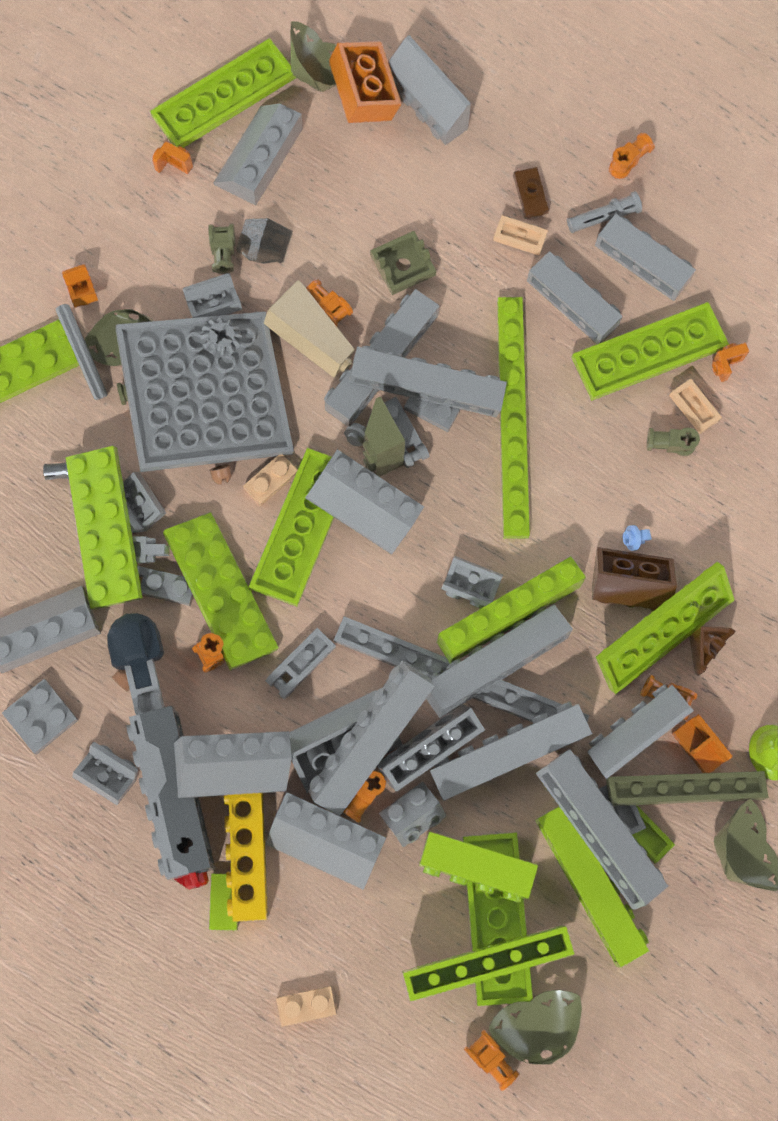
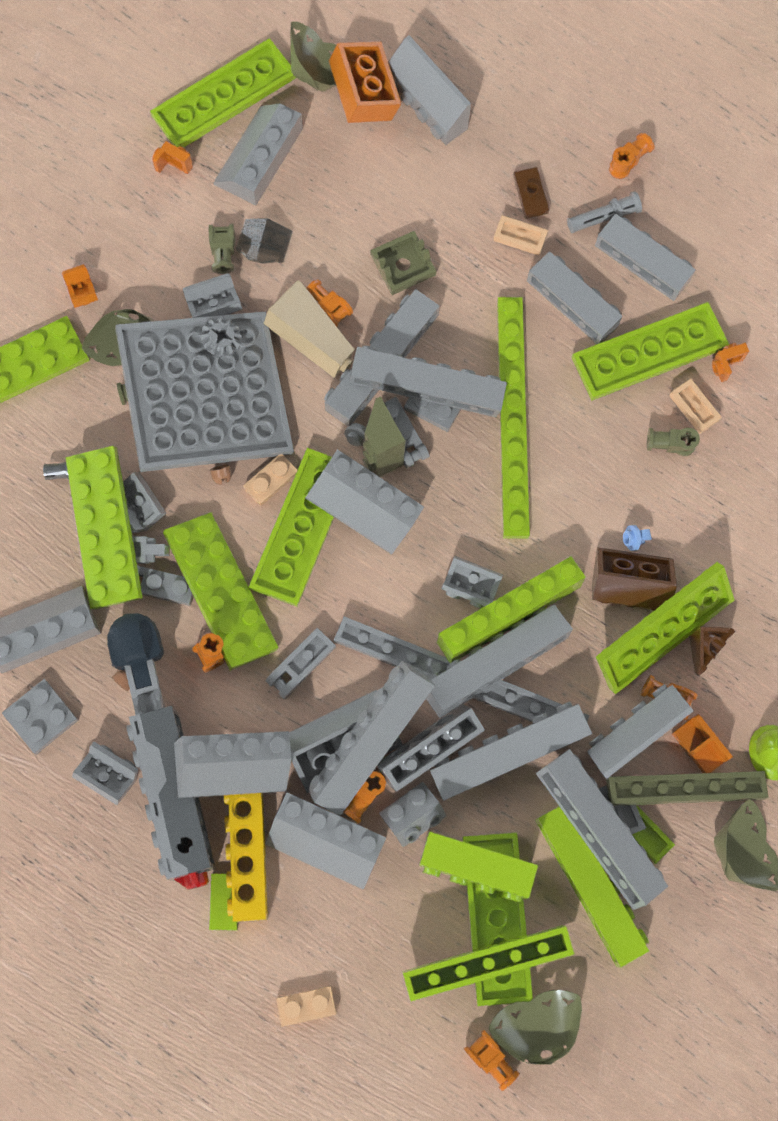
(81, 351): light grey axle -> none

